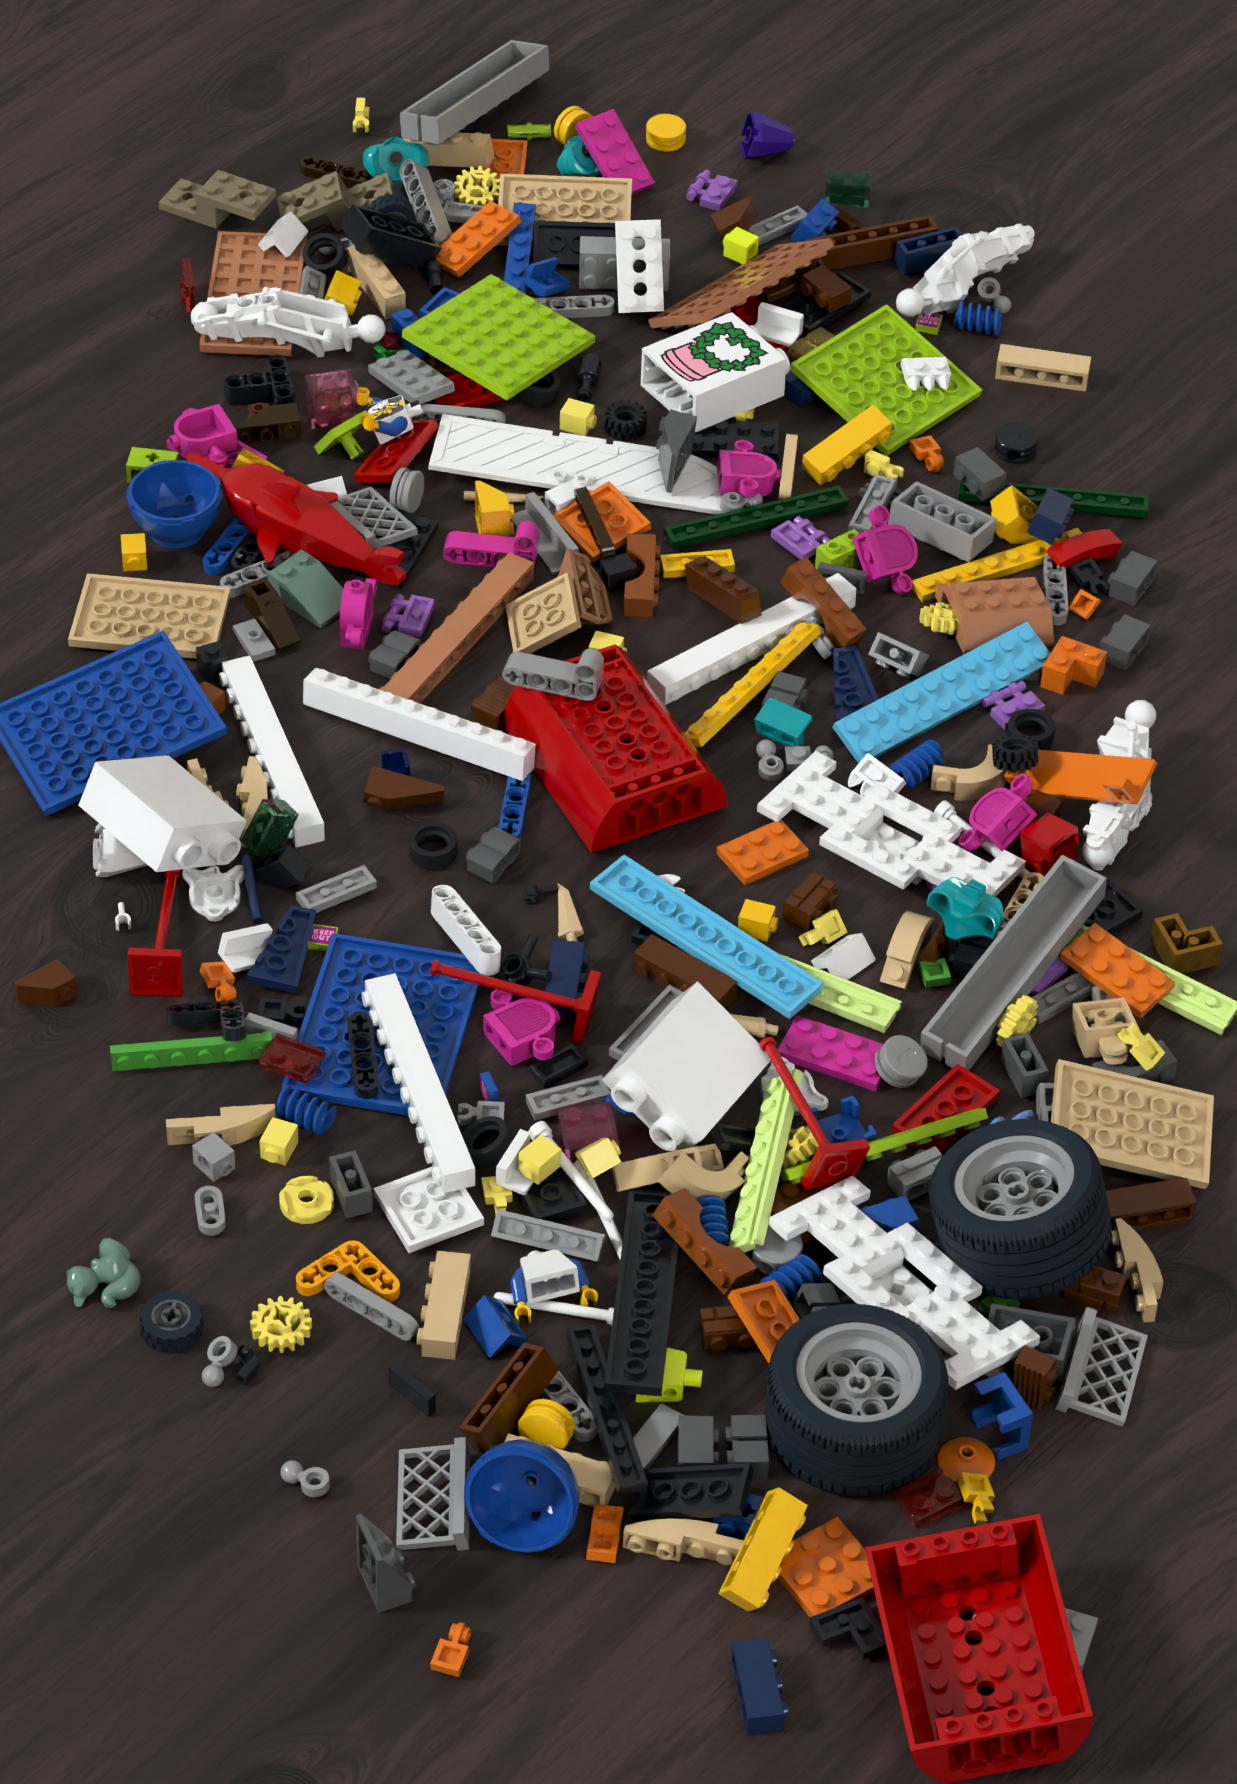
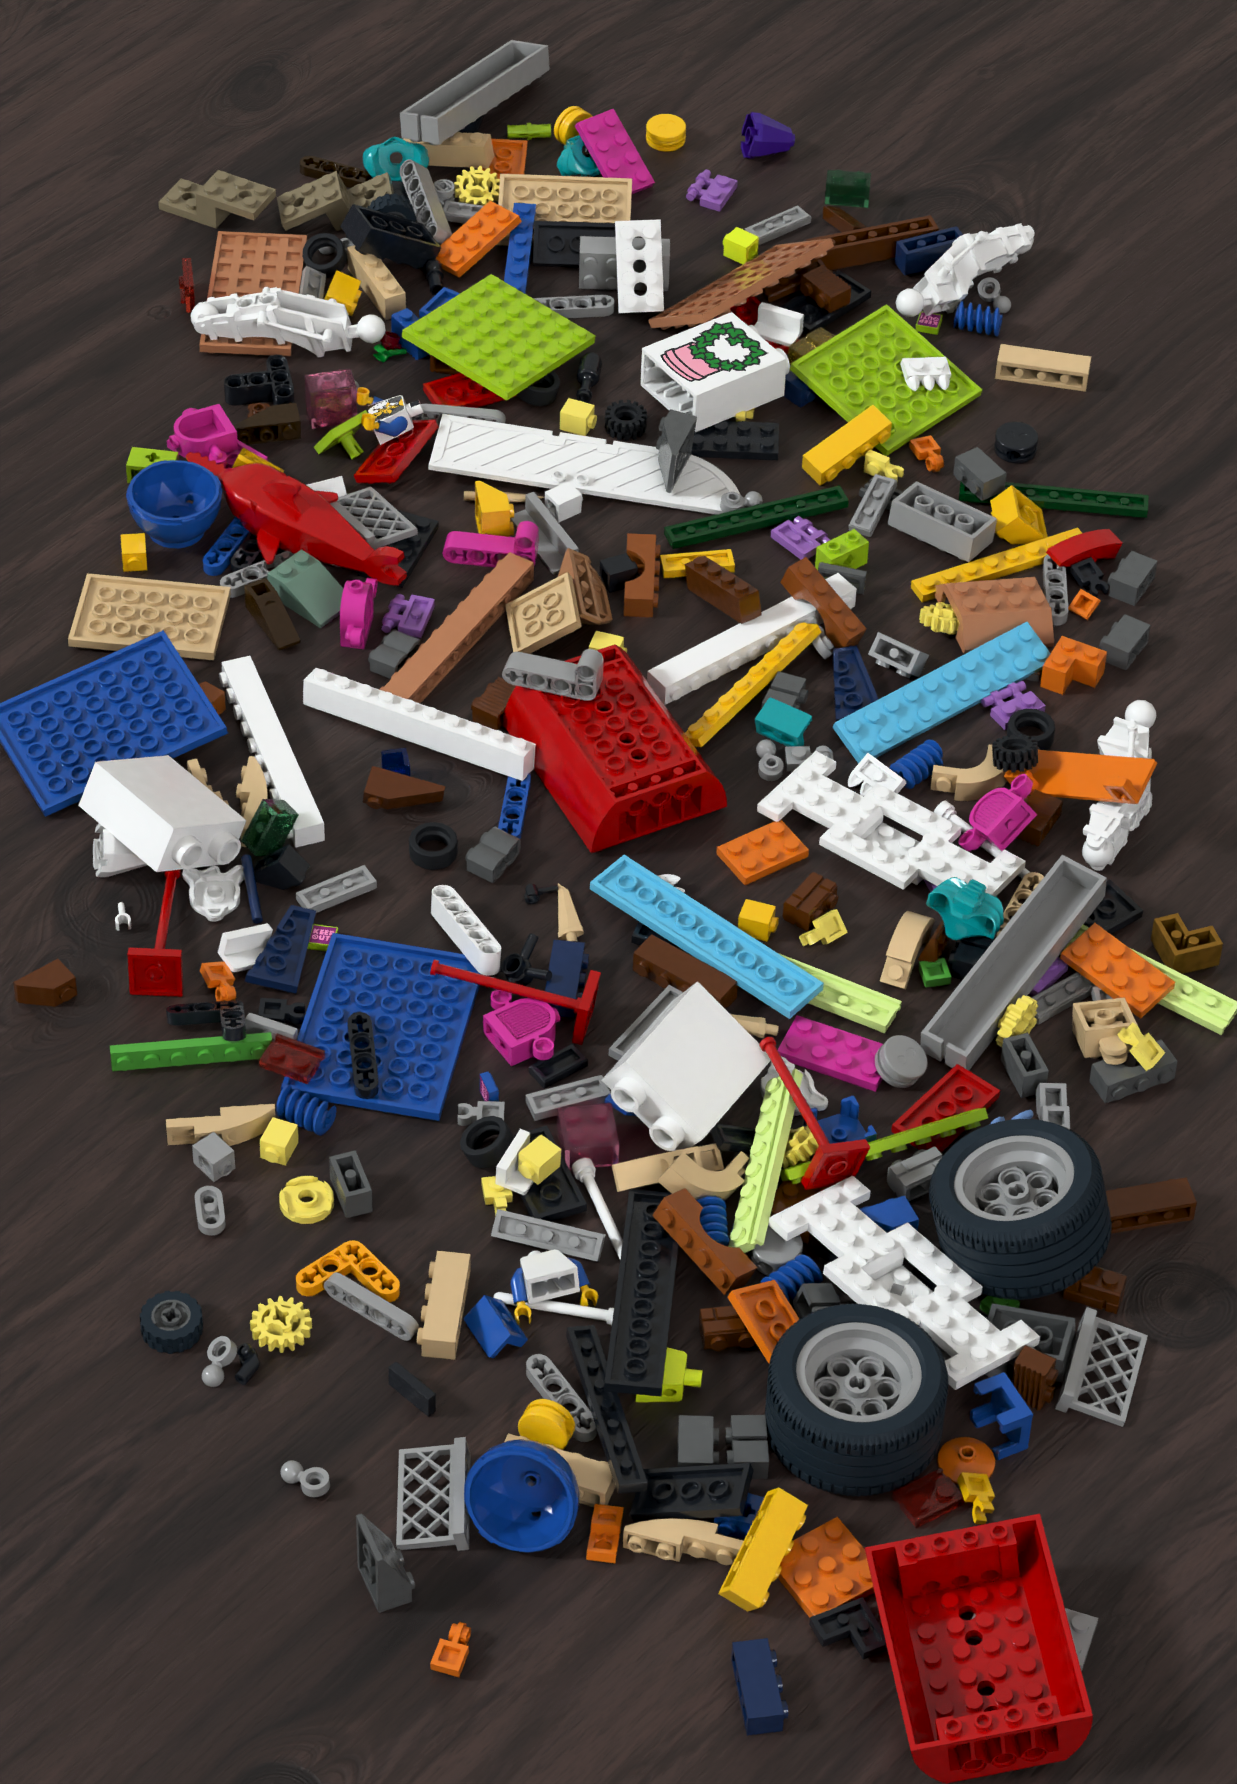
(111, 1269): sand green animal -> none
(210, 661): black brick -> none
(253, 640): light grey plate -> none
(284, 234): white panel -> none
(361, 115): light yellow plate -> none
(407, 490): light grey head -> none
(411, 377): light grey plate -> none
(418, 1084): white brick -> none
(423, 1212): white plate -> none
(508, 1397): reddish brown brick -> none
(542, 1128): white piece -> none
(544, 279): blue bracket -> none
(594, 522): dark brown beam -> none
(599, 1157): light yellow brick -> none
(616, 513): orange plate -> none
(656, 1434): light grey tile -> none
(736, 215): reddish brown slope -> none
(746, 471): dark pink piece -> none
(788, 466): tan beam -> none
(816, 222): blue brick -> none
(846, 957): white panel -> none
(886, 551): dark pink piece -> none
(1046, 841): red plate -> none
(1051, 516): dark blue brick -> none
(1136, 1122): tan plate -> none
(1140, 1266): tan slope -> none

